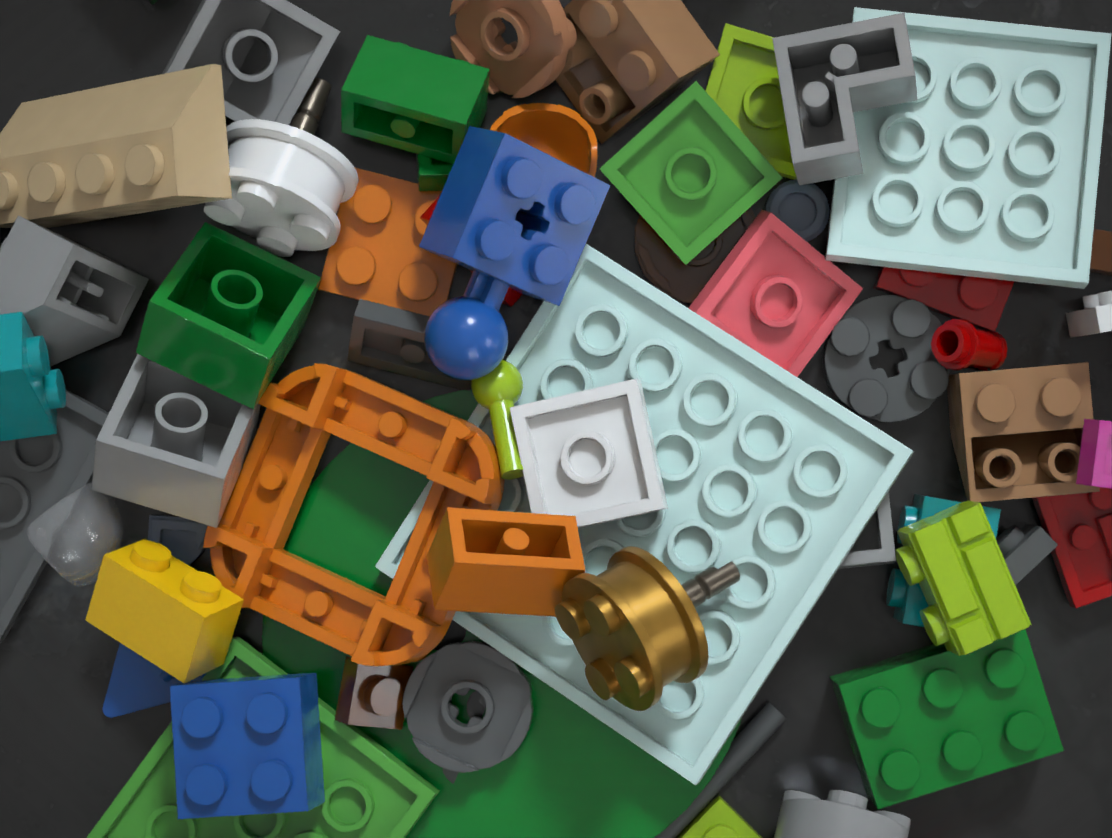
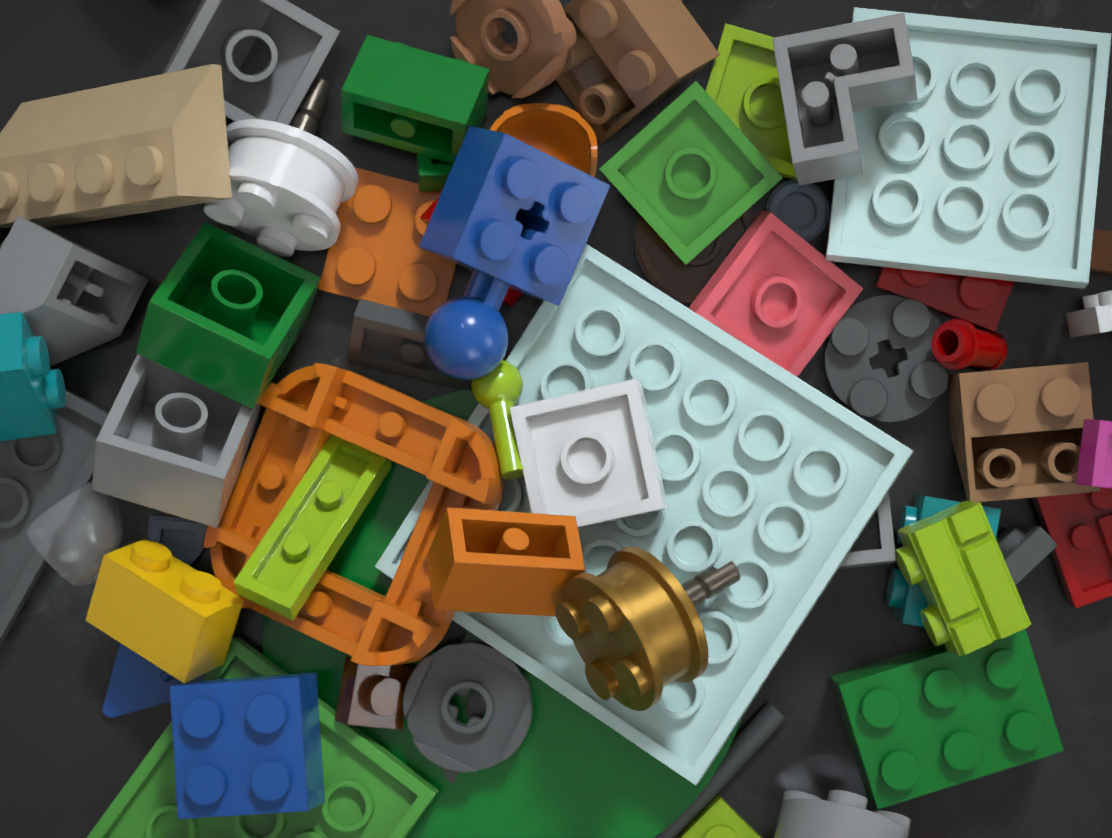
(311, 527): none -> lime plate

